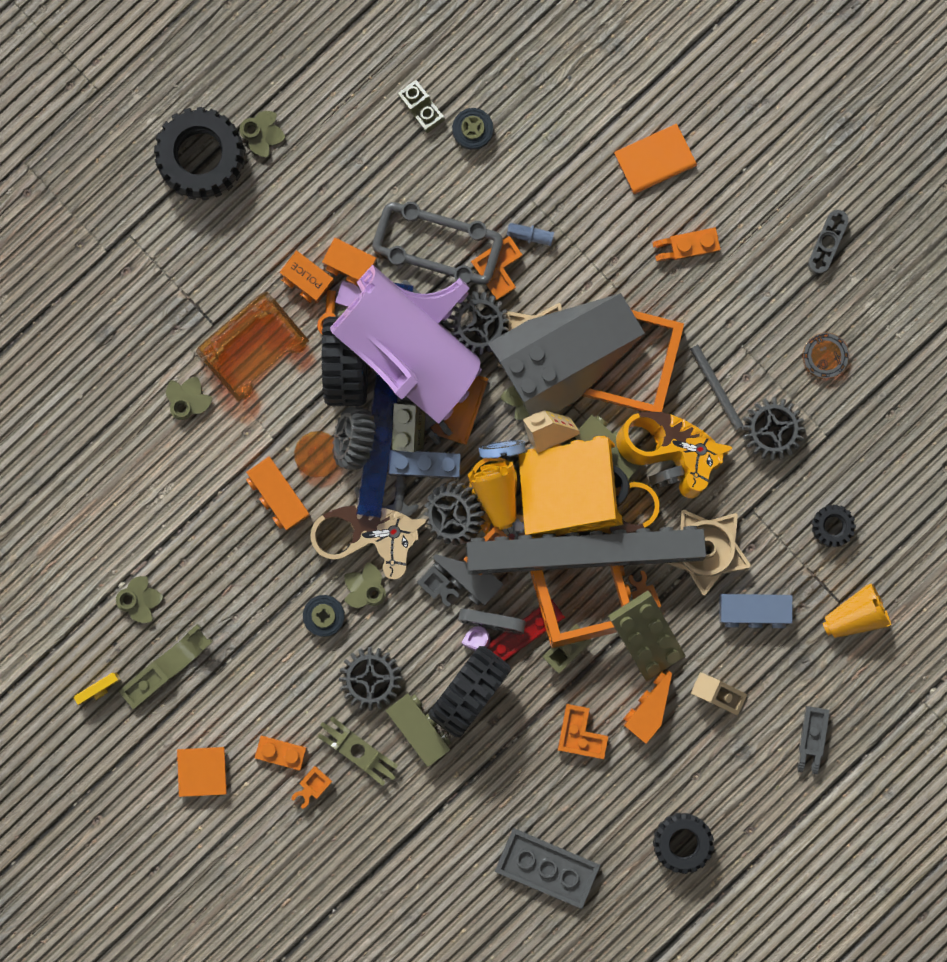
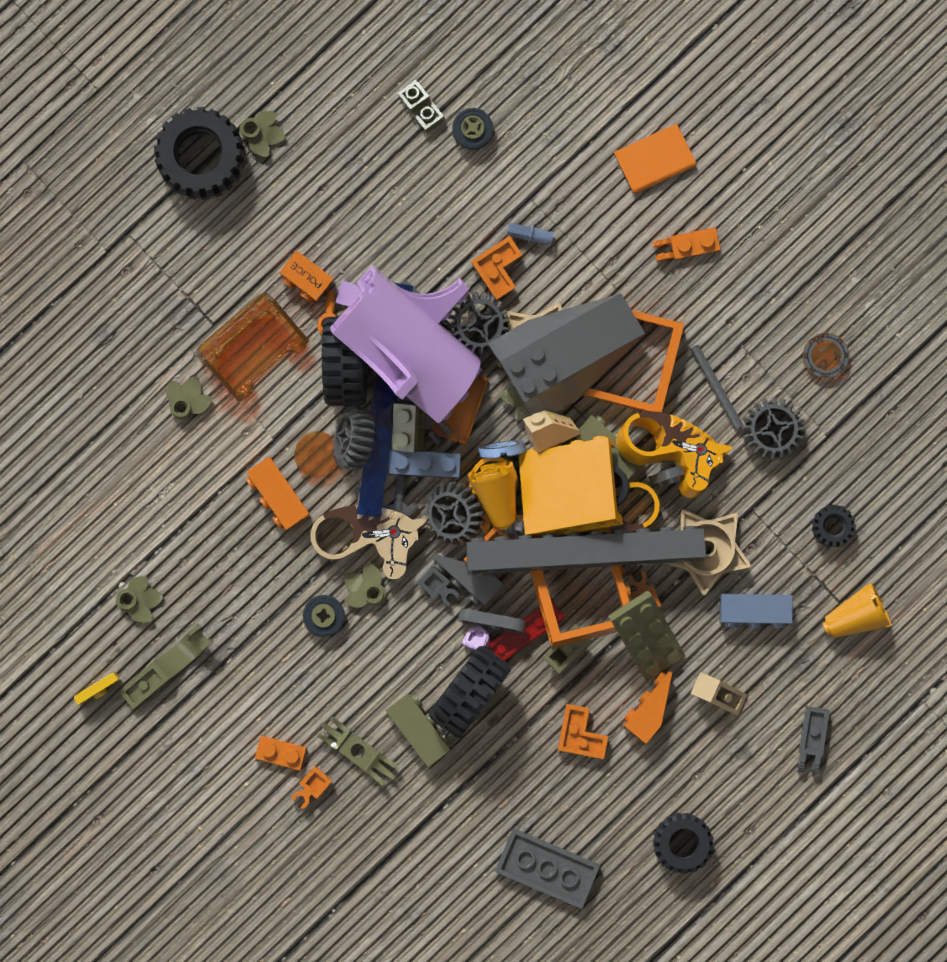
(201, 771): orange tile -> none
(347, 261): orange brick -> none
(370, 694): dark grey gear -> none
(412, 212): dark grey bar -> none
(841, 229): dark grey beam -> none

